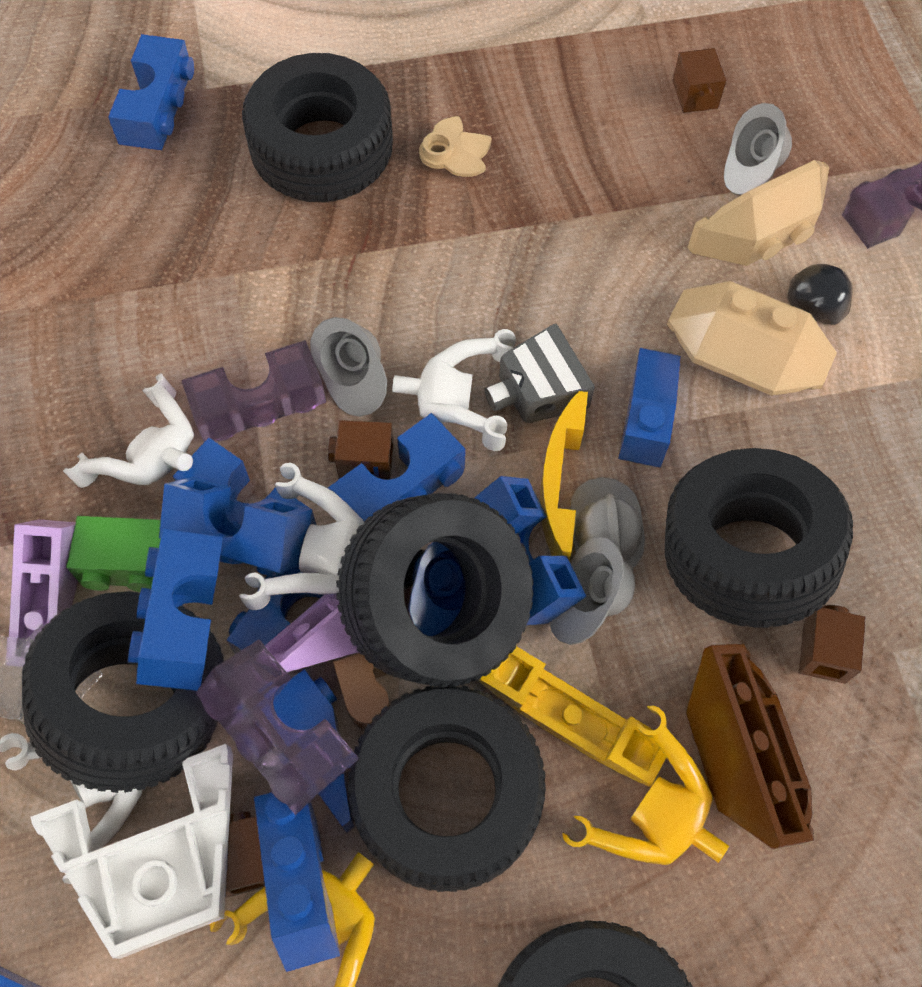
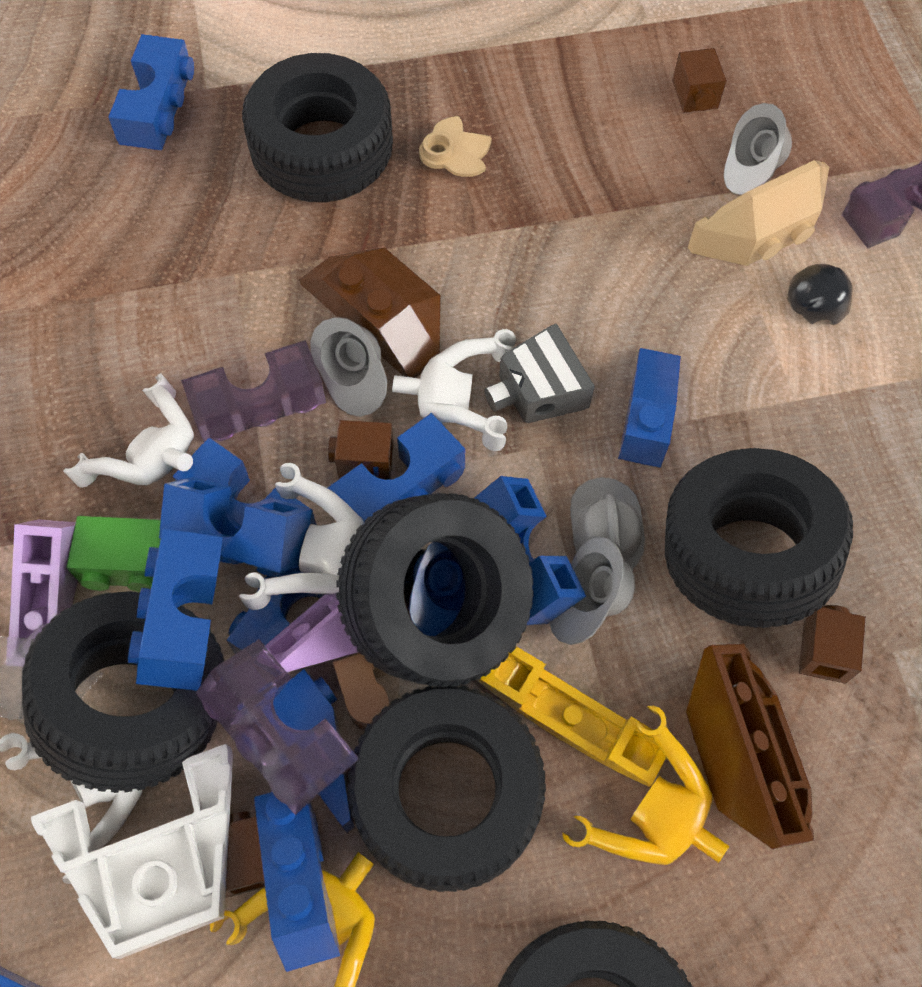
(386, 300): none -> reddish brown wedge
(567, 434): yellow slope -> none
(752, 338): tan wedge -> none

